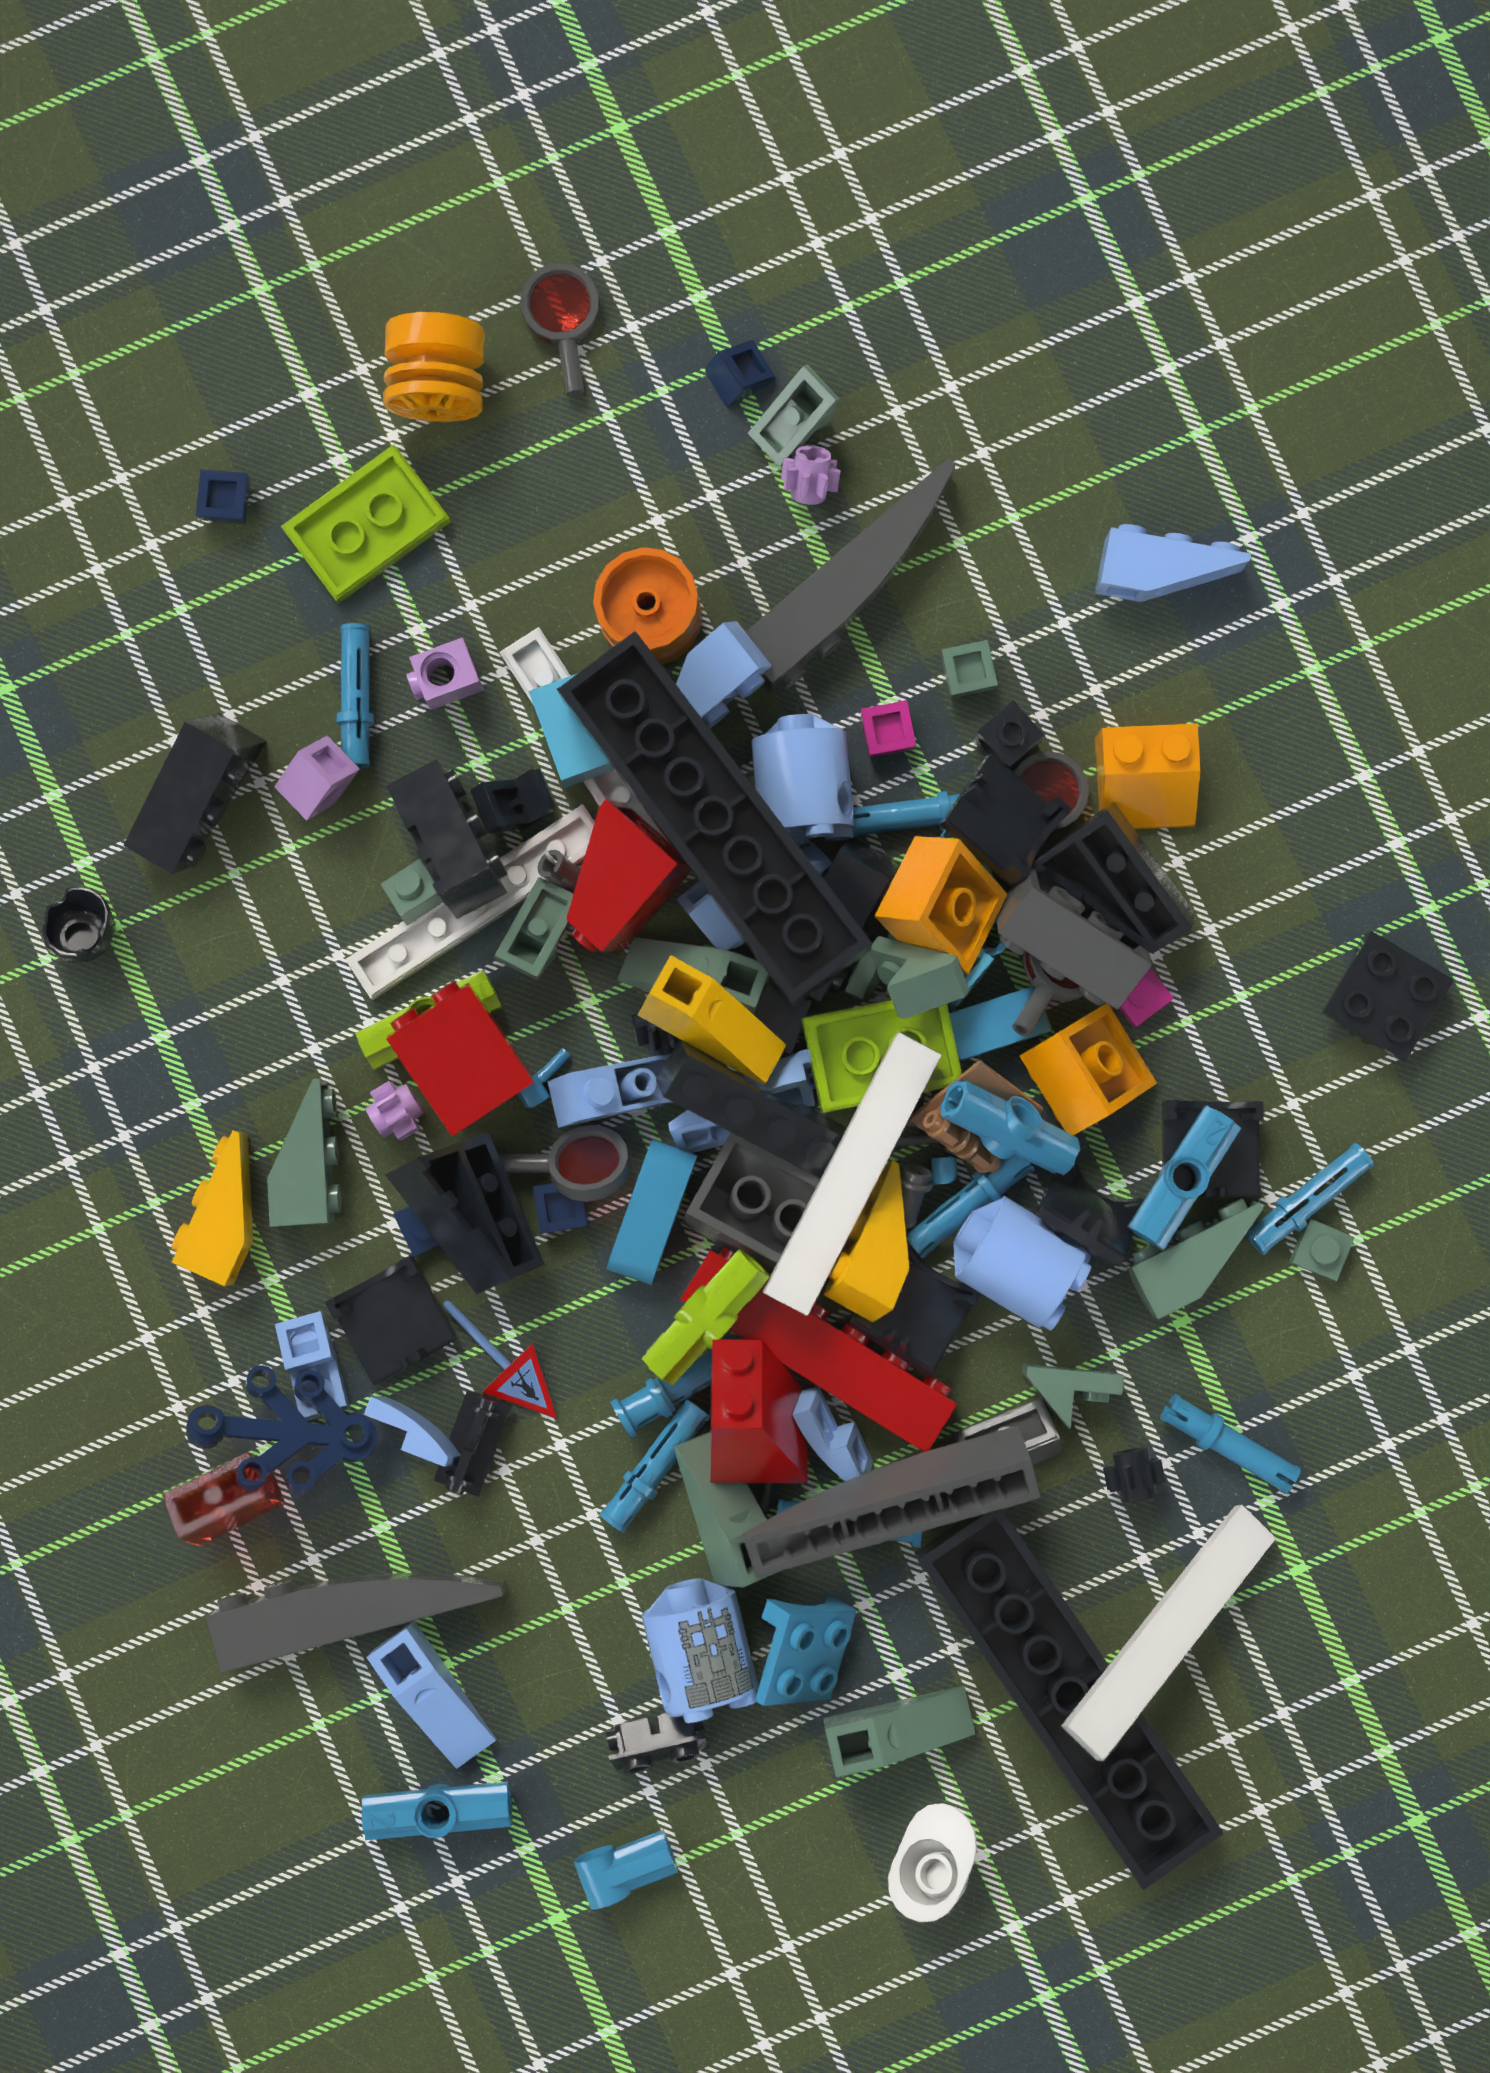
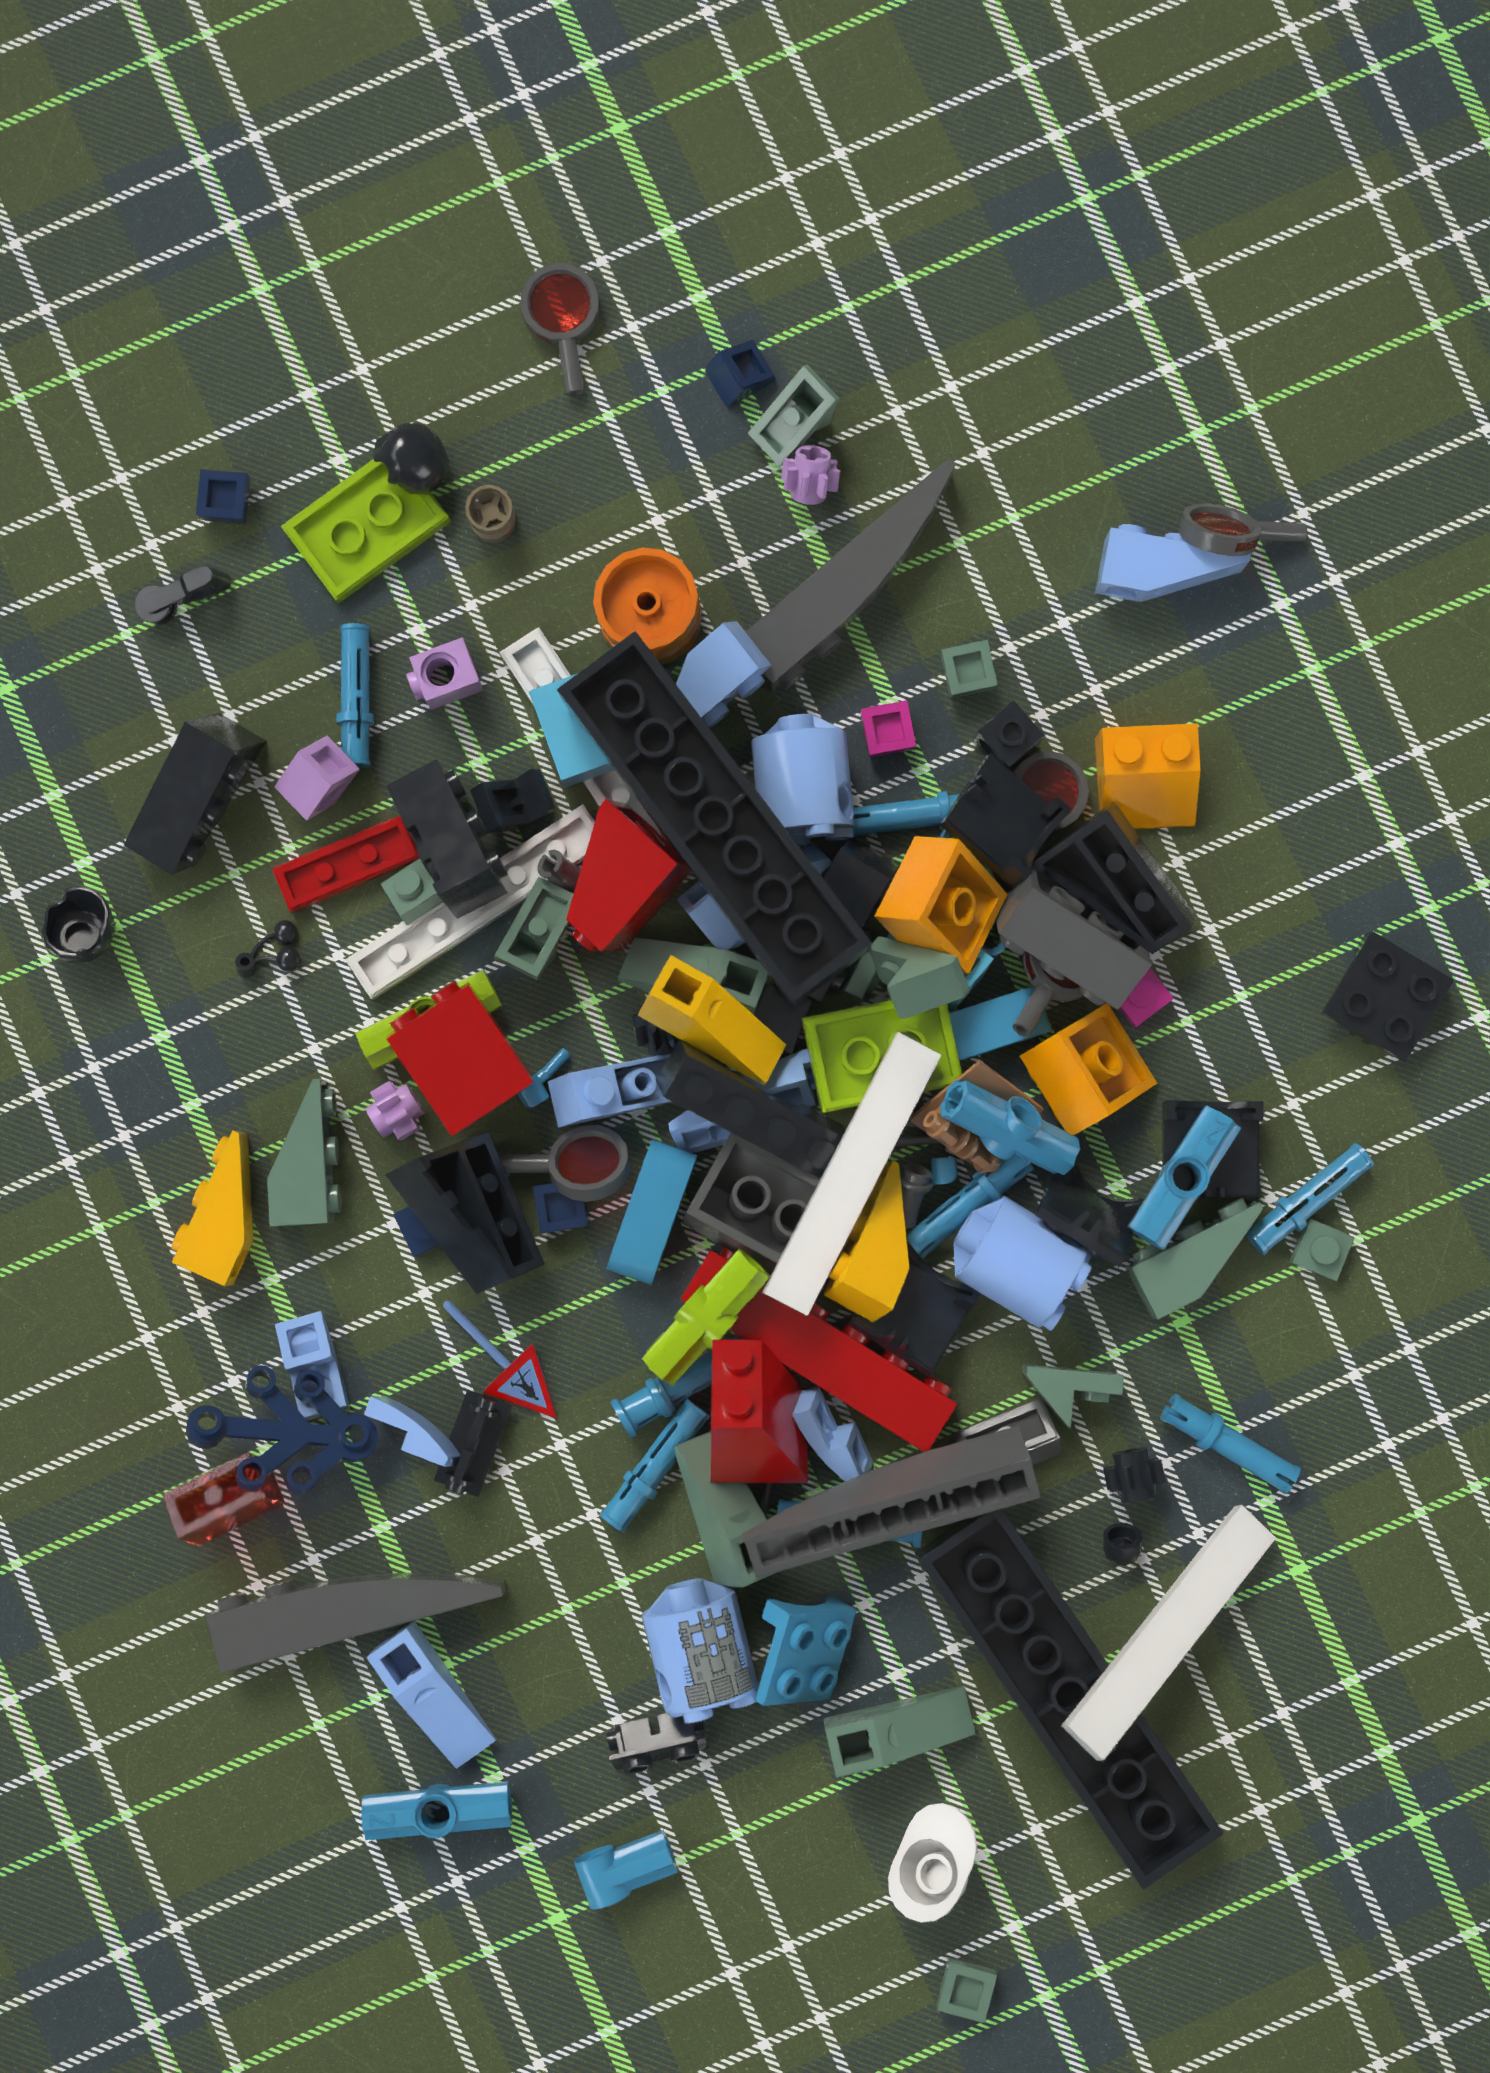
(159, 603): none -> piece
(287, 958): none -> black piece
(345, 864): none -> red tile
(392, 1319): black piece -> none
(413, 457): none -> black hair
(433, 366): light orange wheel -> none
(486, 506): none -> dark tan wheel
(966, 1990): none -> sand green plate
(1115, 1543): none -> black hinge
(1232, 532): none -> dark grey piece

